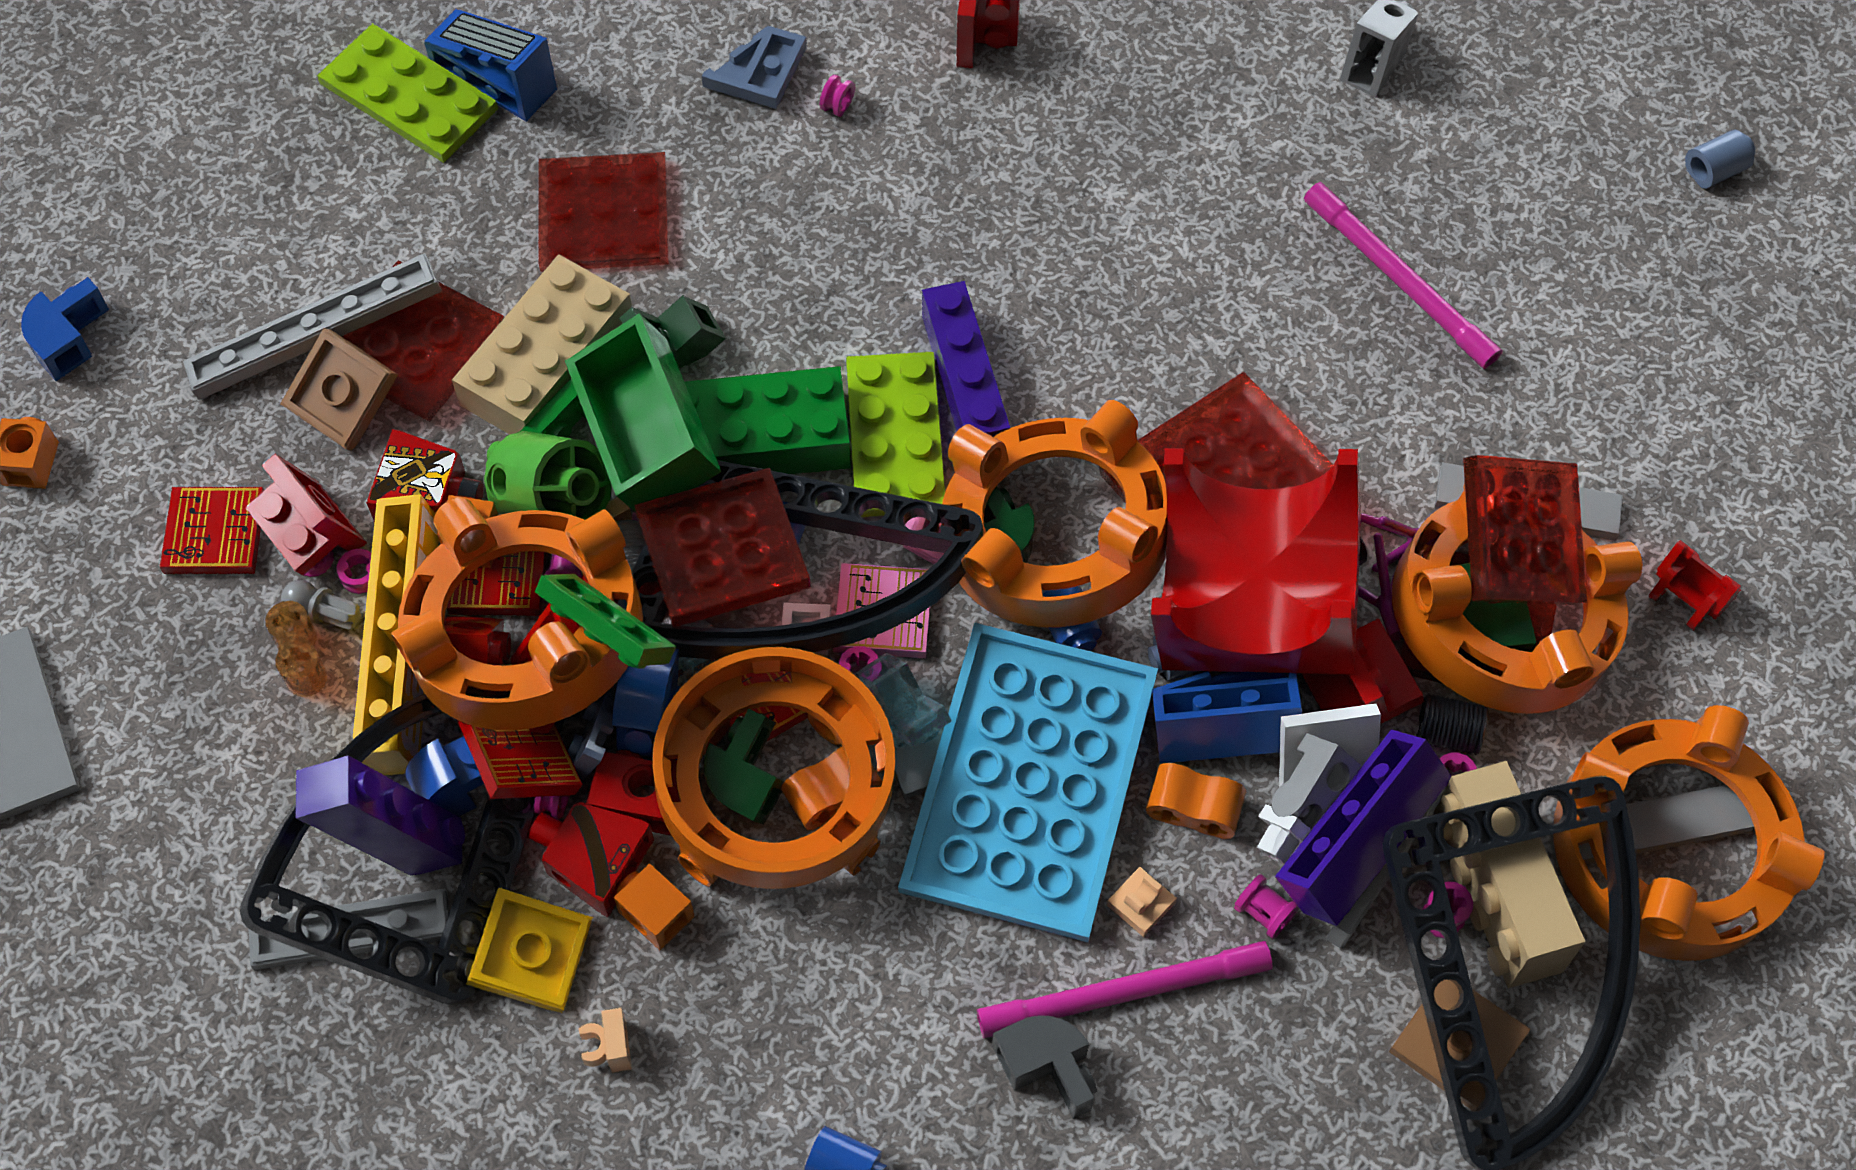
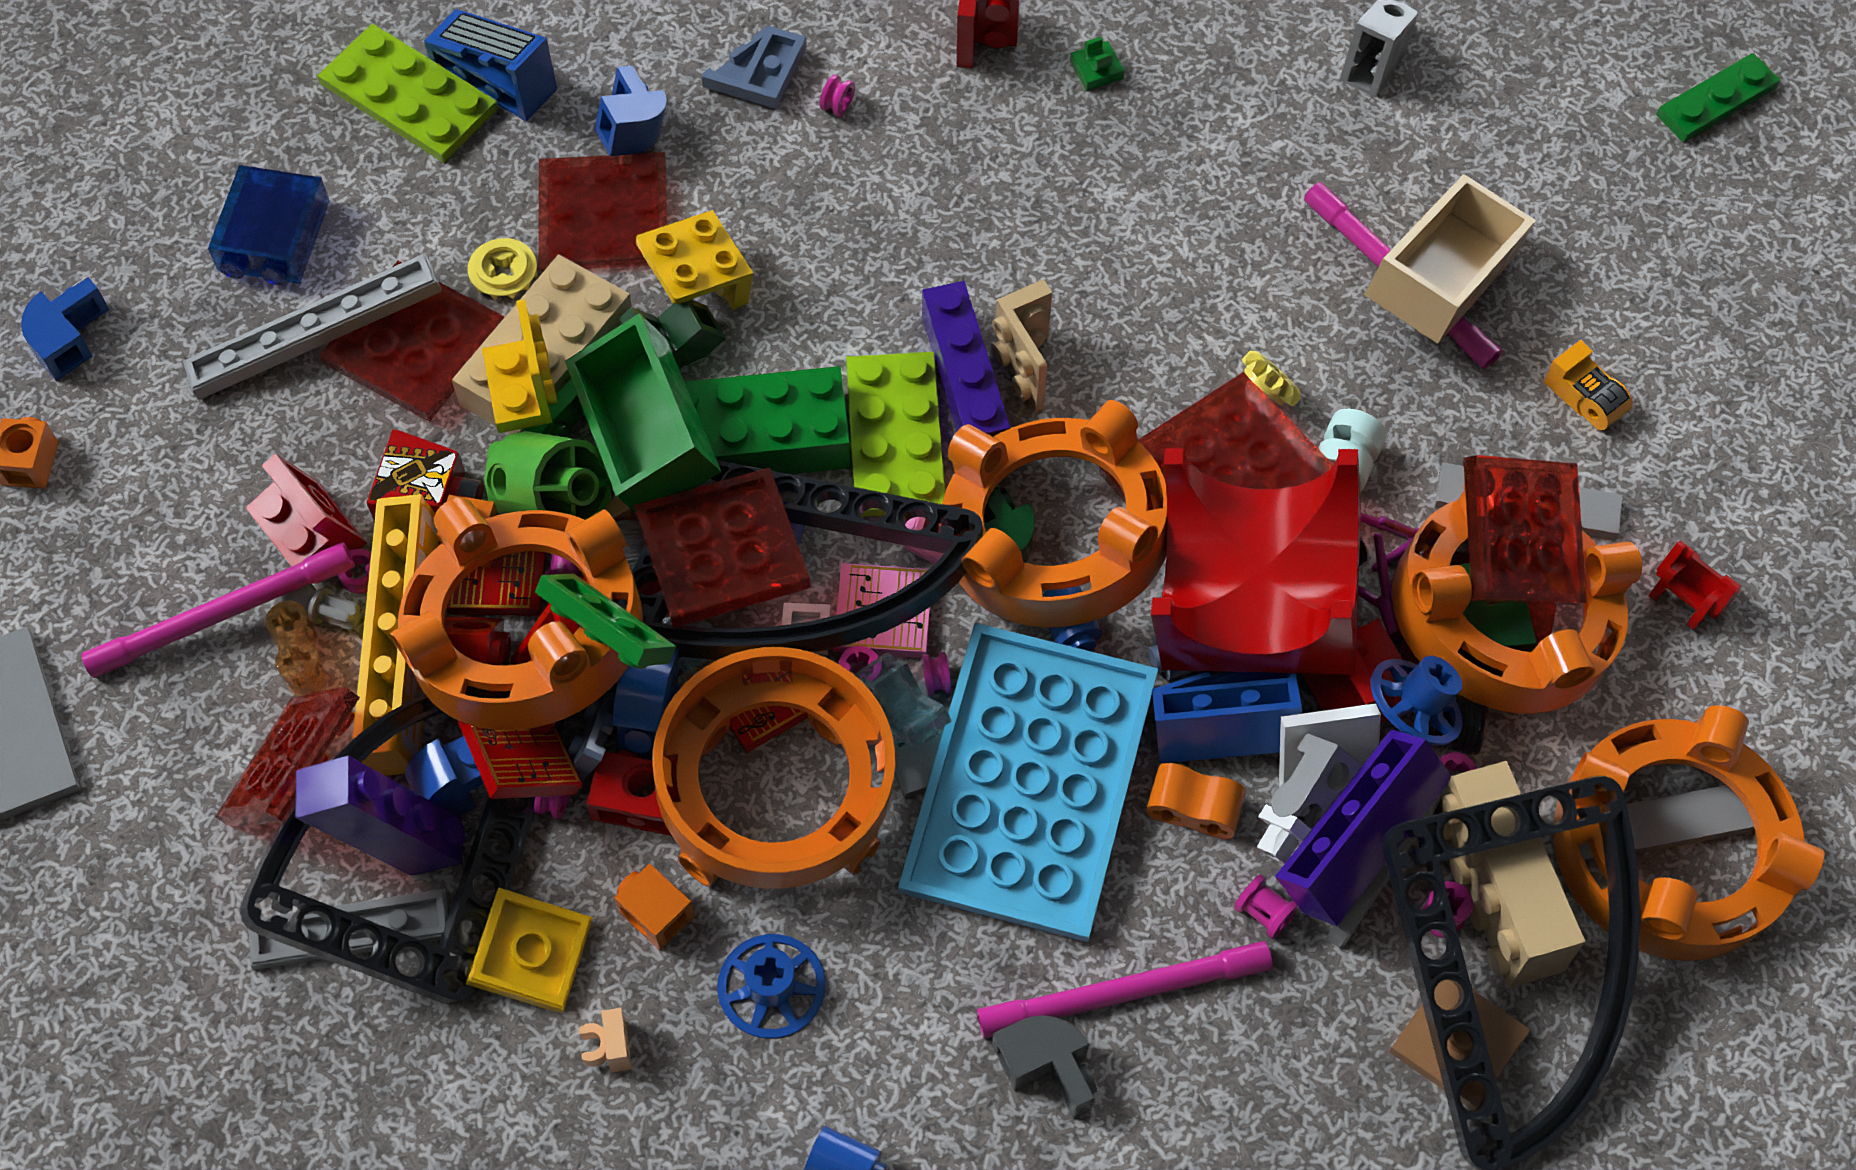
(127, 648): none -> dark pink piece
(211, 531): red tile -> none
(268, 225): none -> clear blue brick
(294, 742): none -> clear red plate
(338, 389): medium nougat plate -> none
(502, 253): none -> light yellow gear
(520, 377): none -> yellow bracket
(592, 851): red torso -> none
(631, 116): none -> blue brick
(696, 260): none -> yellow bracket
(733, 774): dark green brick -> none
(770, 983): none -> blue wheel
(821, 788): orange axle -> none
(936, 674): none -> dark pink bush
(1019, 331): none -> tan bracket
(1096, 64): none -> green tile
(1141, 901): light nougat tile -> none
(1271, 379): none -> light yellow gear
(1358, 431): none -> light aqua wheel
(1425, 691): none -> blue wheel
(1449, 258): none -> tan piece
(1588, 387): none -> light orange leg
(1718, 97): none -> green plate
(1720, 158): sand blue brick -> none

